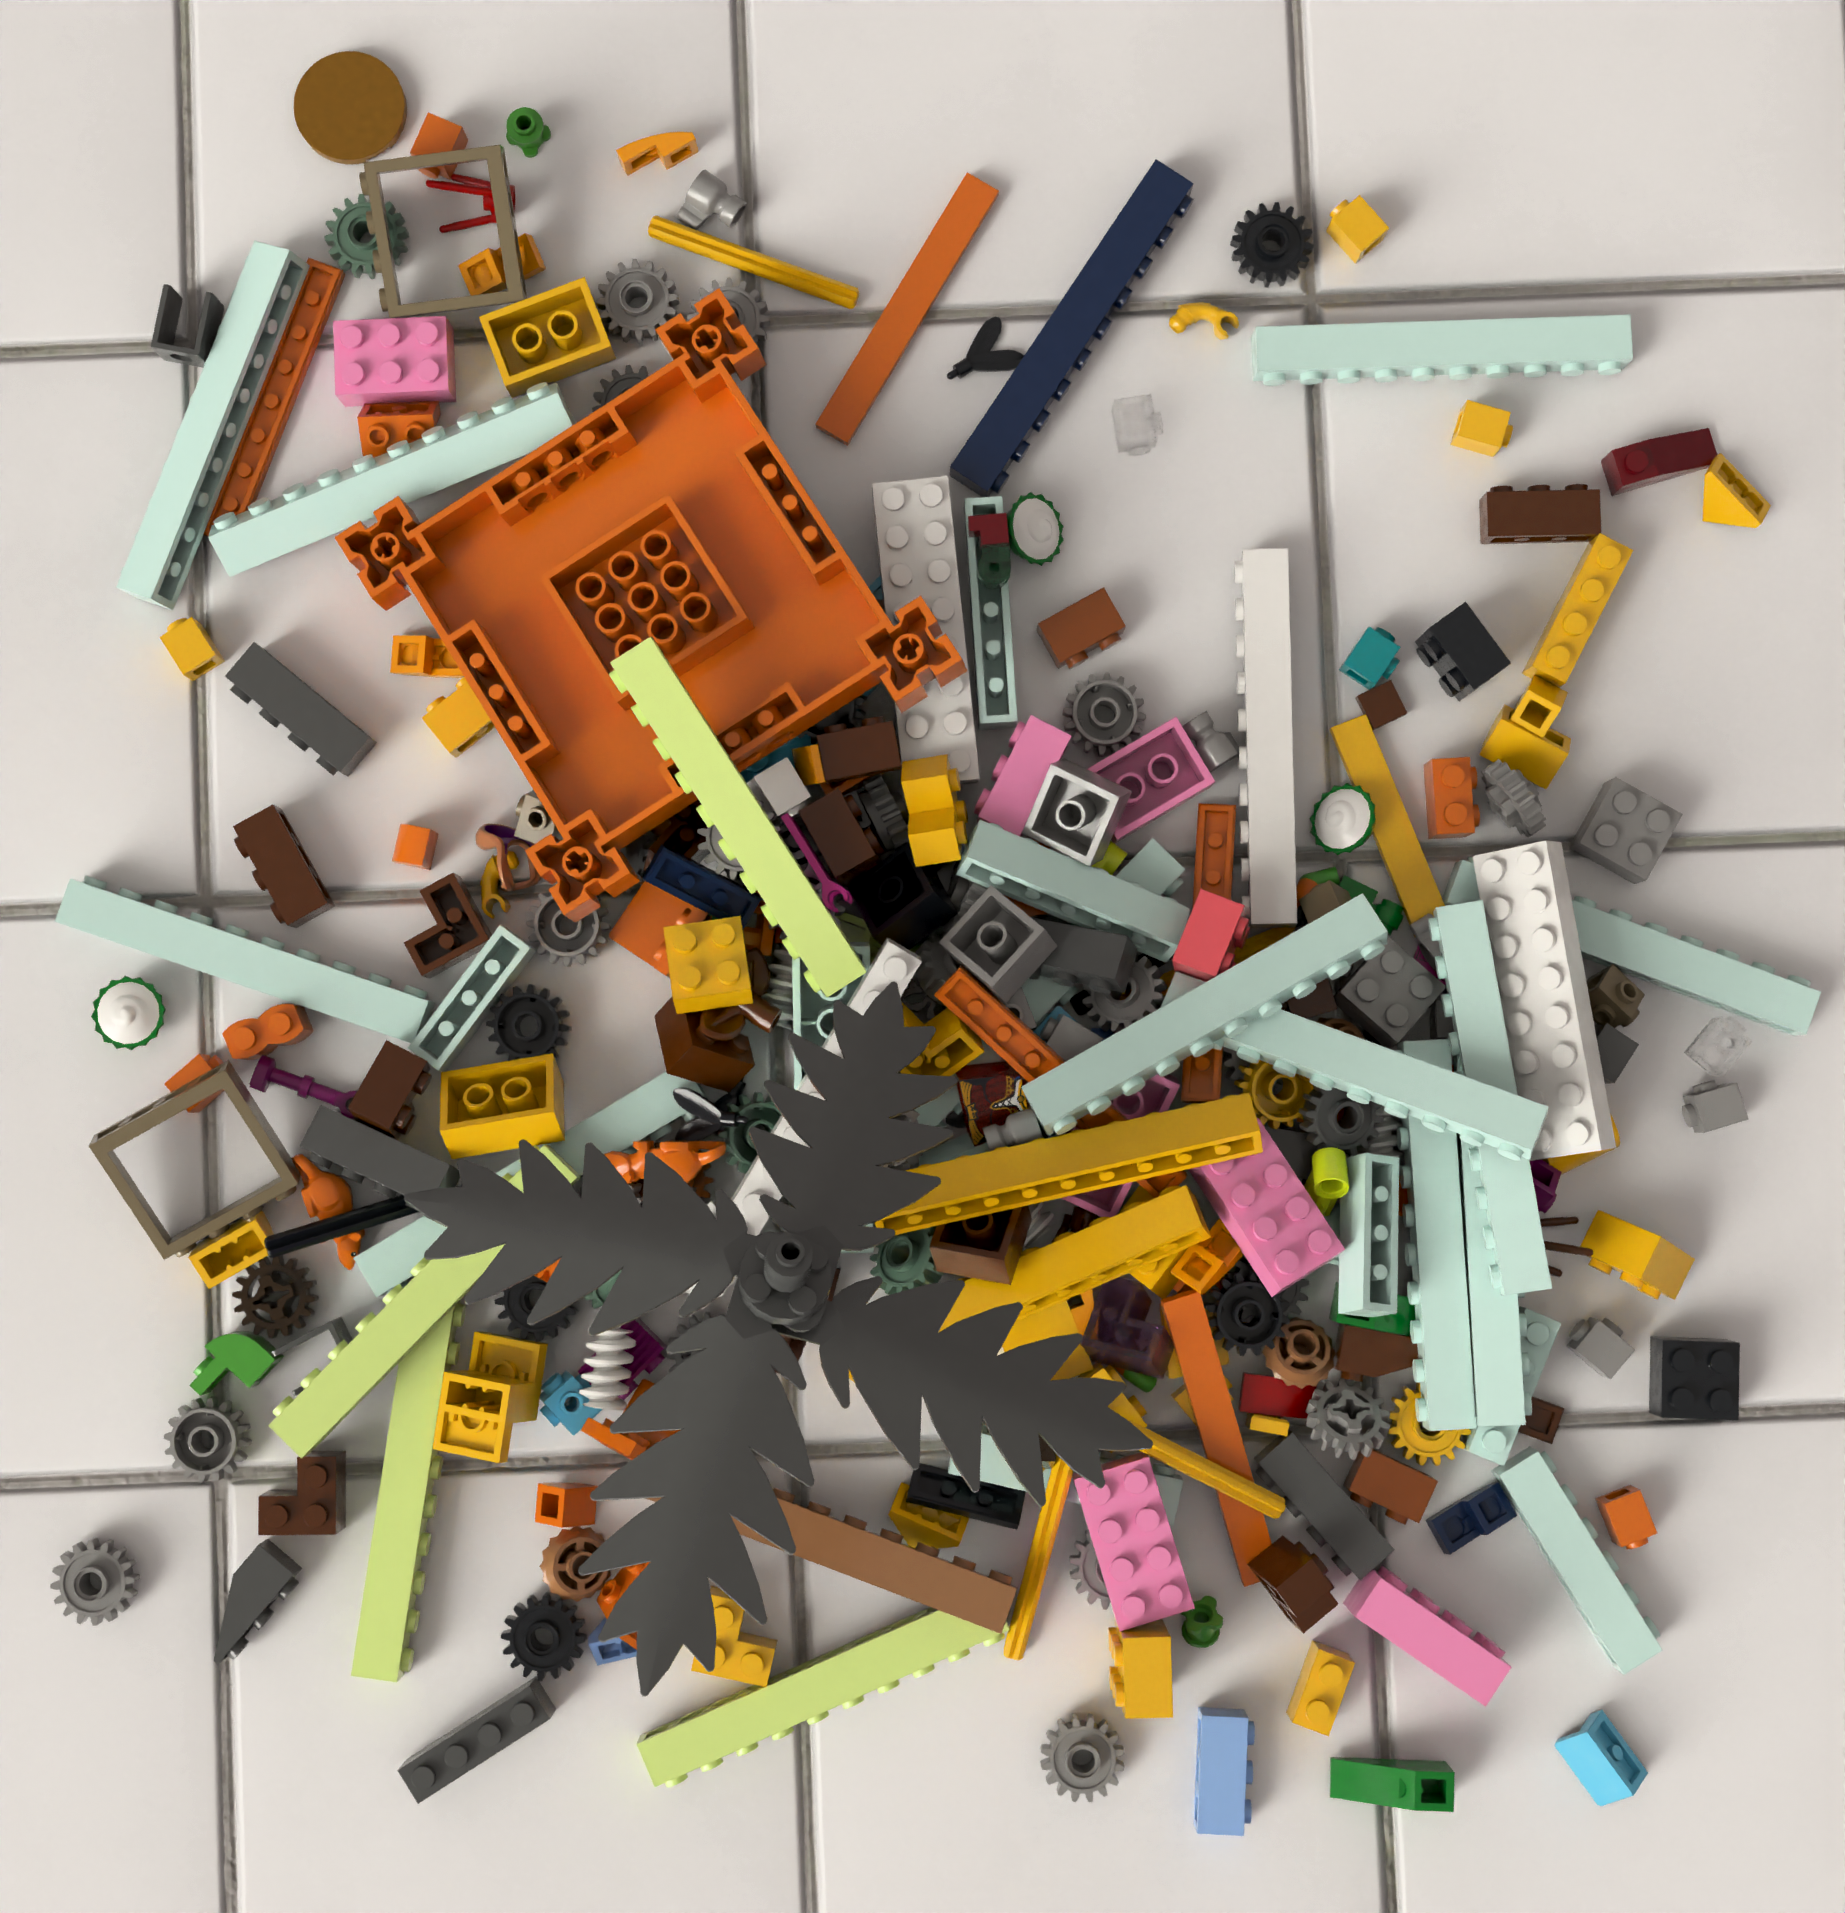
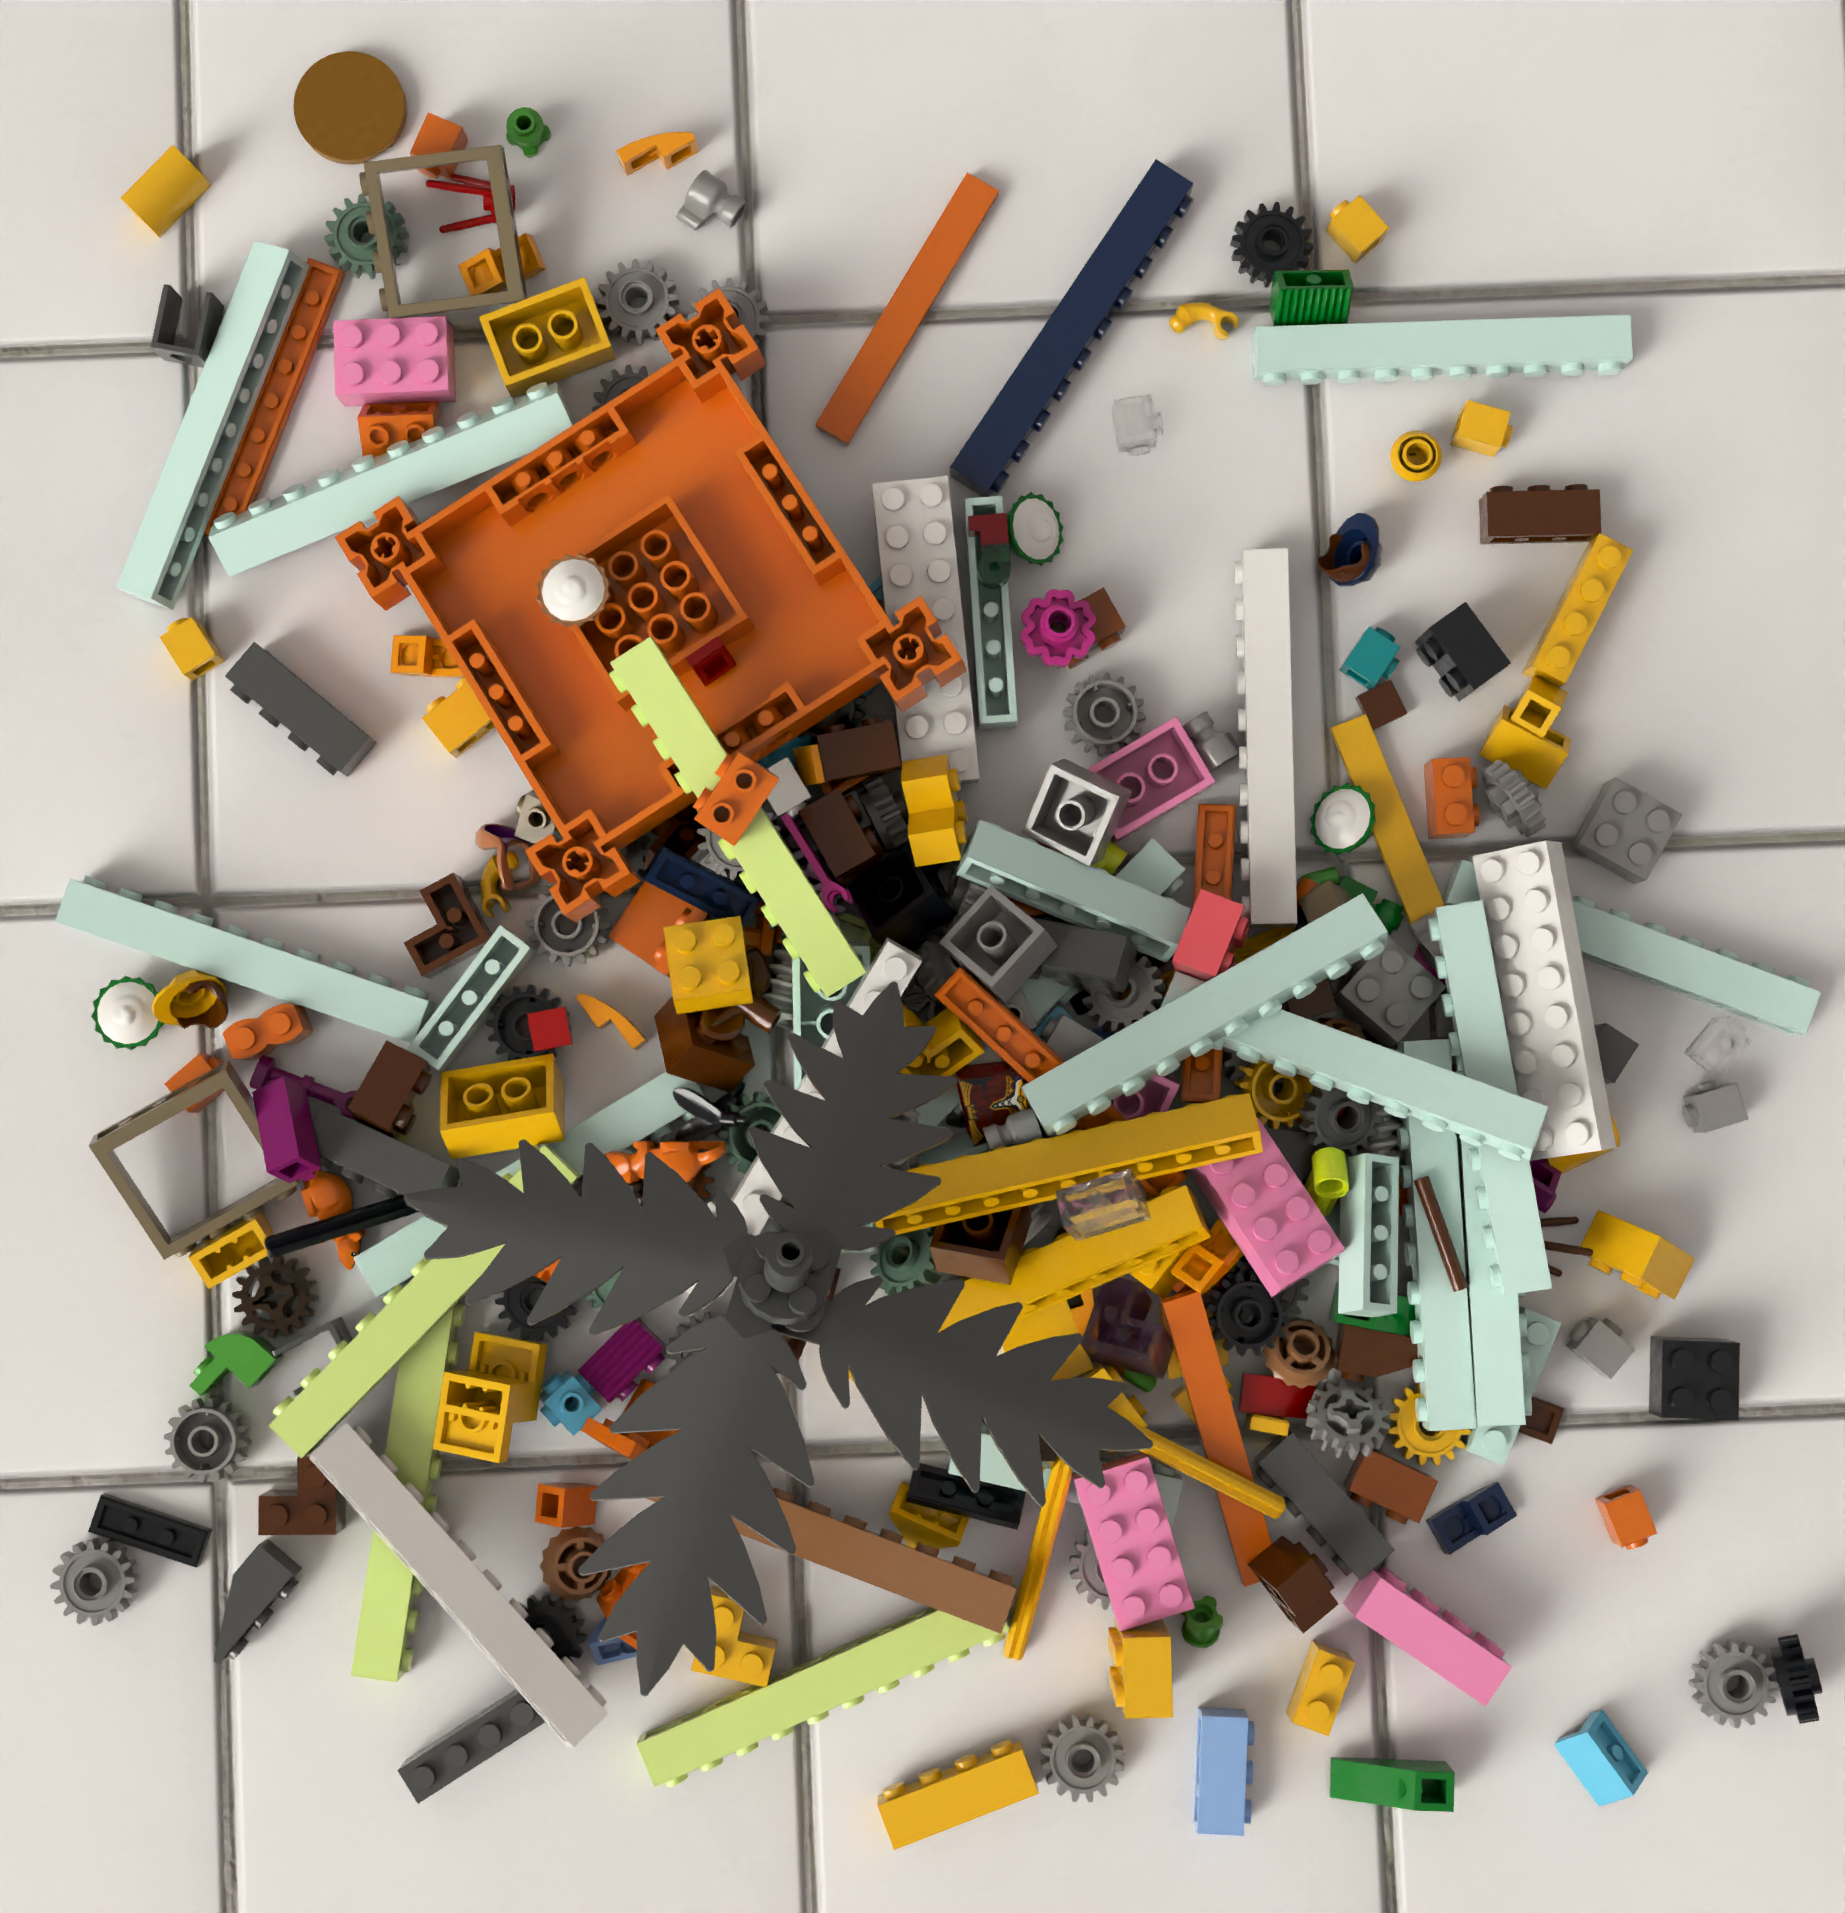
(150, 1530): none -> black tile
(165, 191): none -> yellow brick
(192, 1000): none -> yellow piece
(282, 867): reddish brown brick -> none
(286, 1130): none -> magenta brick
(415, 846): orange brick -> none
(459, 1585): none -> white brick
(550, 1029): none -> red tile
(573, 590): none -> white piece
(604, 1014): none -> light orange slope
(608, 1369): white piece -> none
(711, 661): none -> red tile
(735, 797): none -> orange brick
(753, 262): yellow axle -> none
(956, 1794): none -> yellow brick
(981, 358): black piece -> none
(1021, 775): bright pink brick -> none
(1054, 647): none -> dark pink plant
(1102, 1205): none -> clear brick
(1310, 297): none -> green brick
(1353, 551): none -> dark blue piece
(1415, 456): none -> yellow cone
(1441, 1233): none -> reddish brown bar
(1577, 1560): light aqua brick -> none
(1613, 997): dark tan brick -> none
(1657, 460): dark red slope -> none
(1731, 497): yellow slope -> none
(1748, 1696): none -> light grey gear
(1796, 1679): none -> black gear

